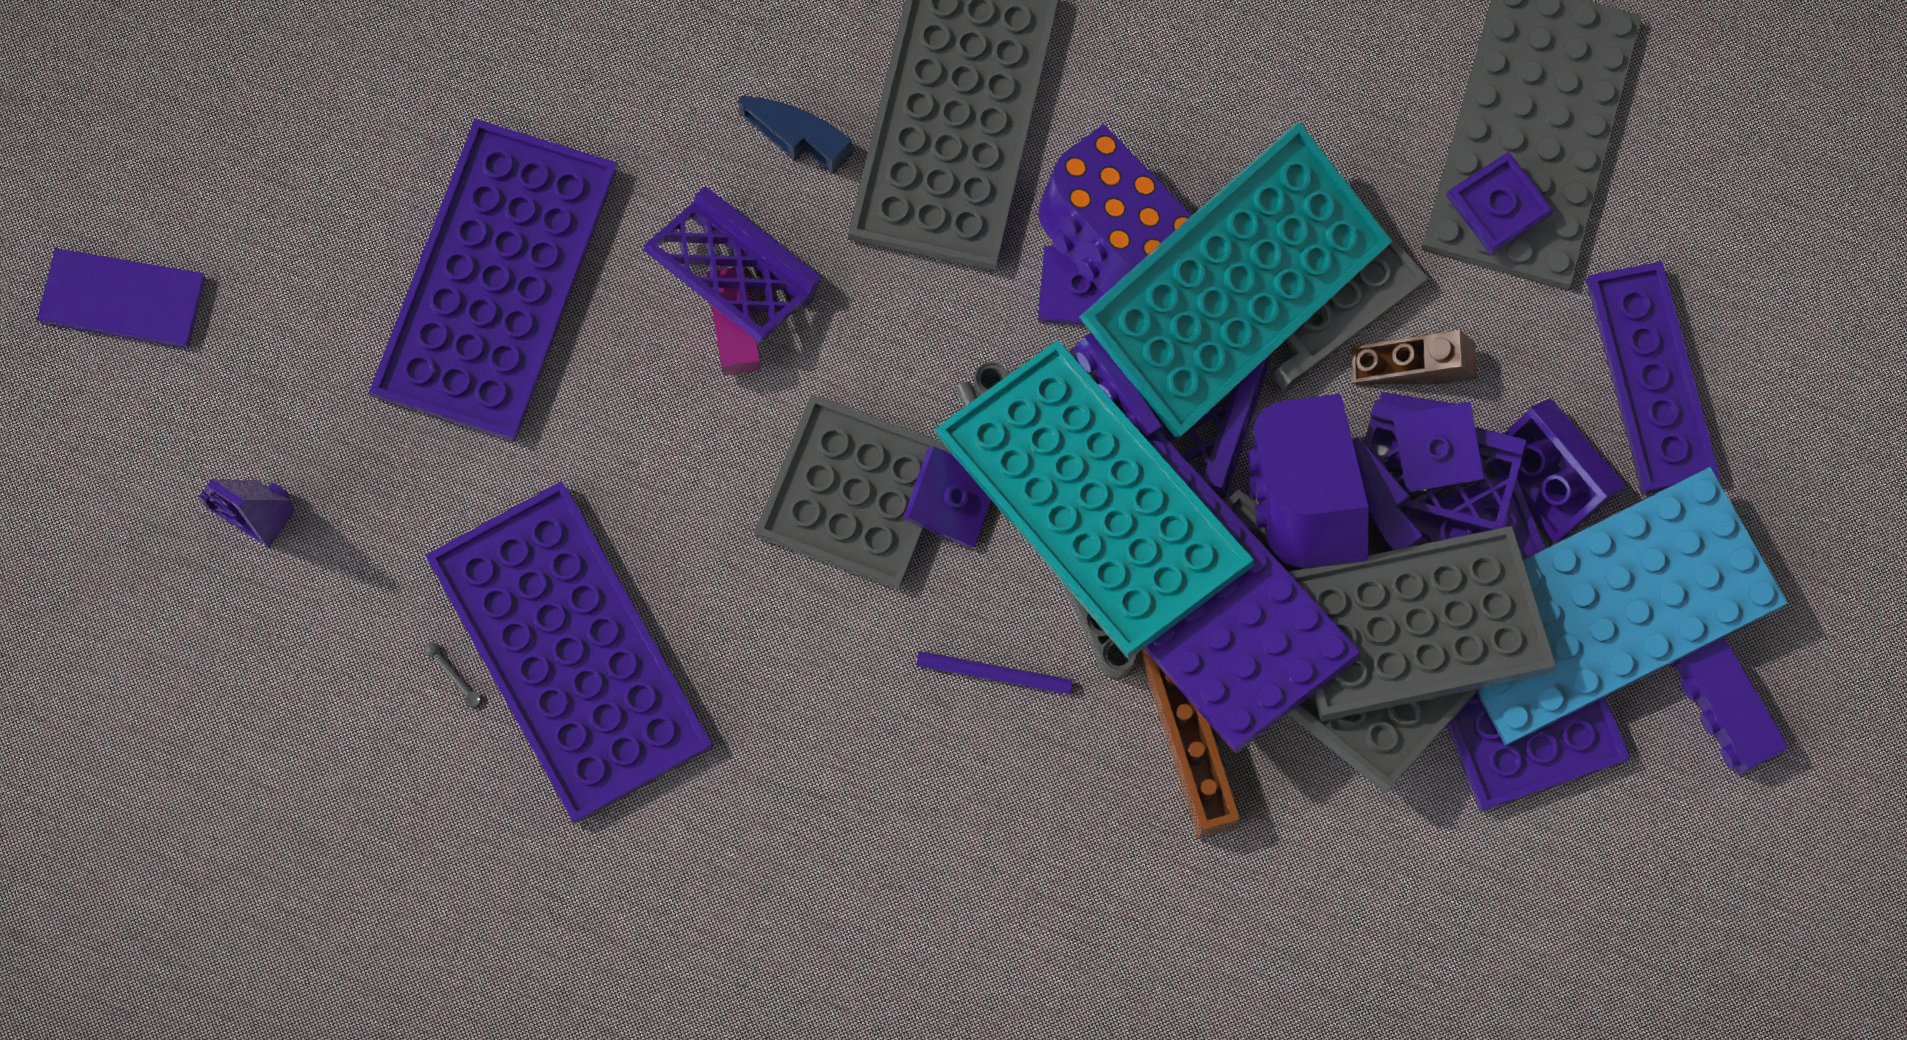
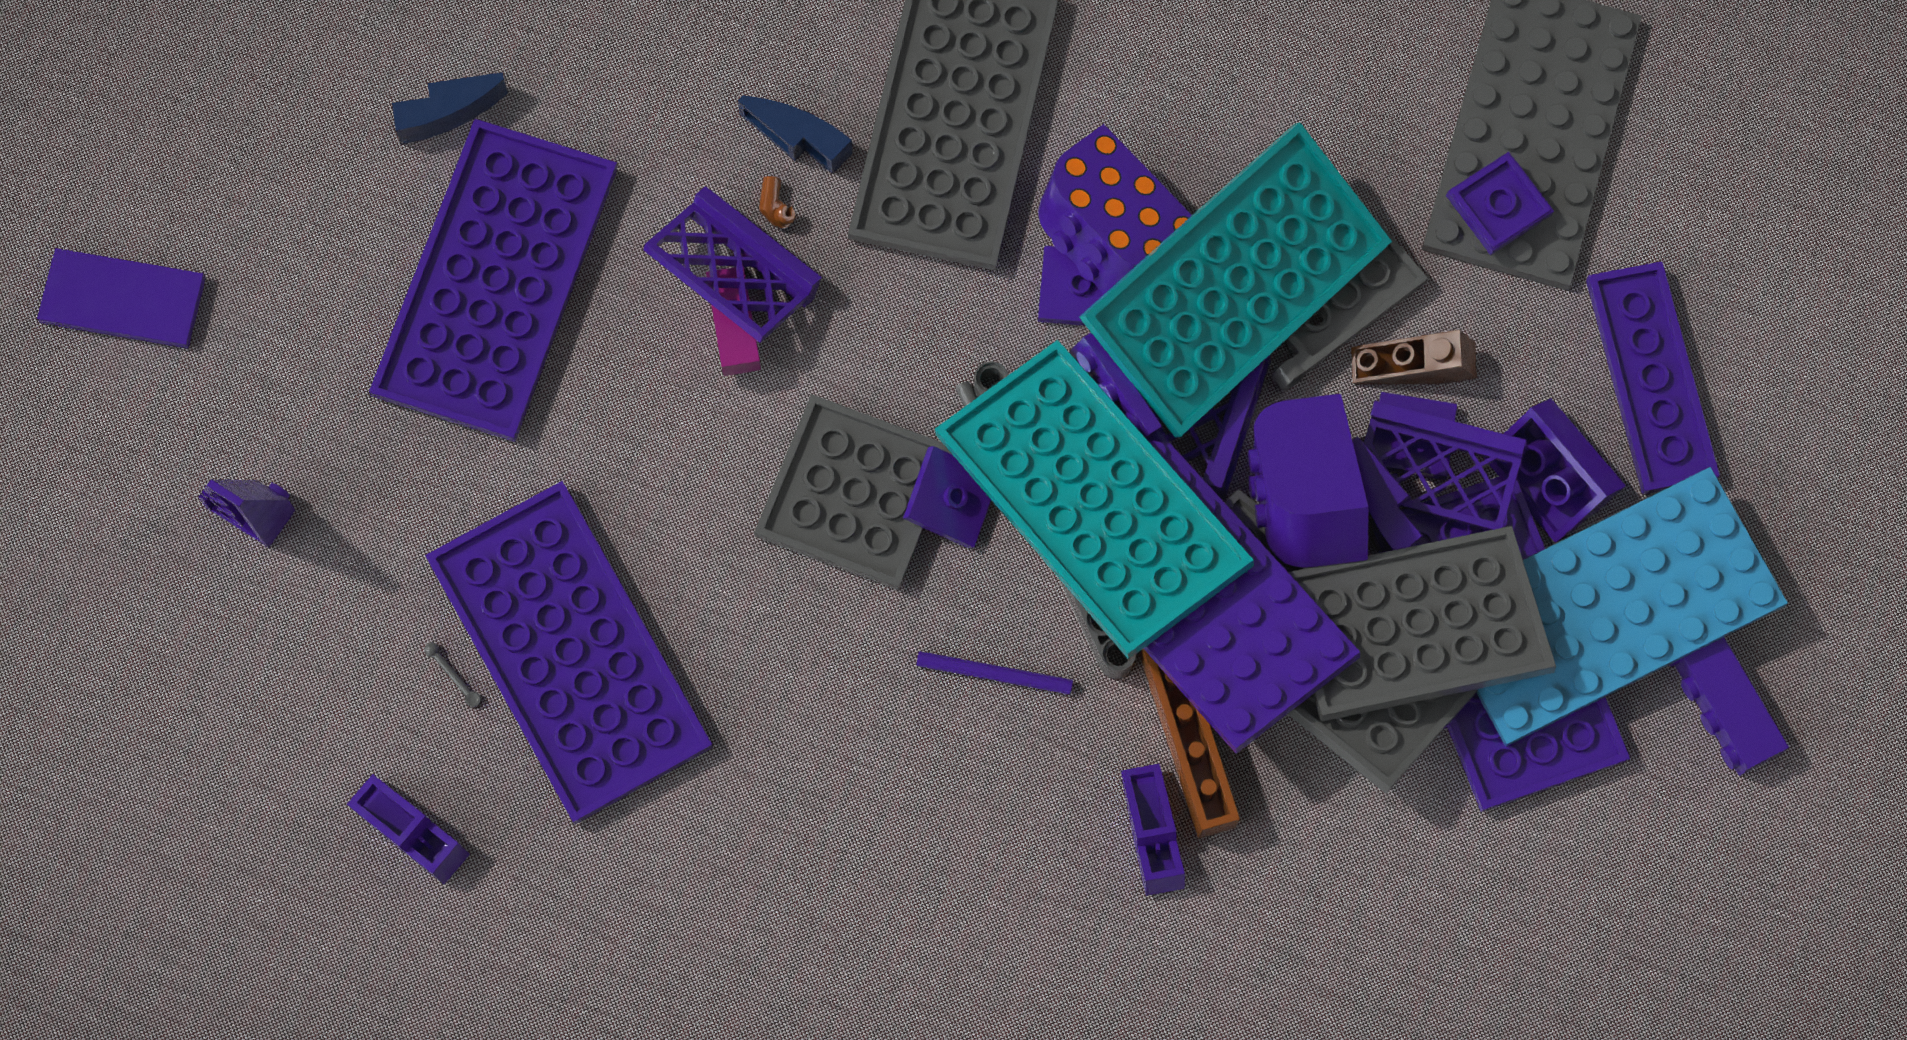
(408, 829): none -> dark purple slope
(447, 107): none -> dark blue slope
(772, 207): none -> dark orange arm
(1153, 829): none -> dark purple slope
(1438, 447): dark purple plate -> none

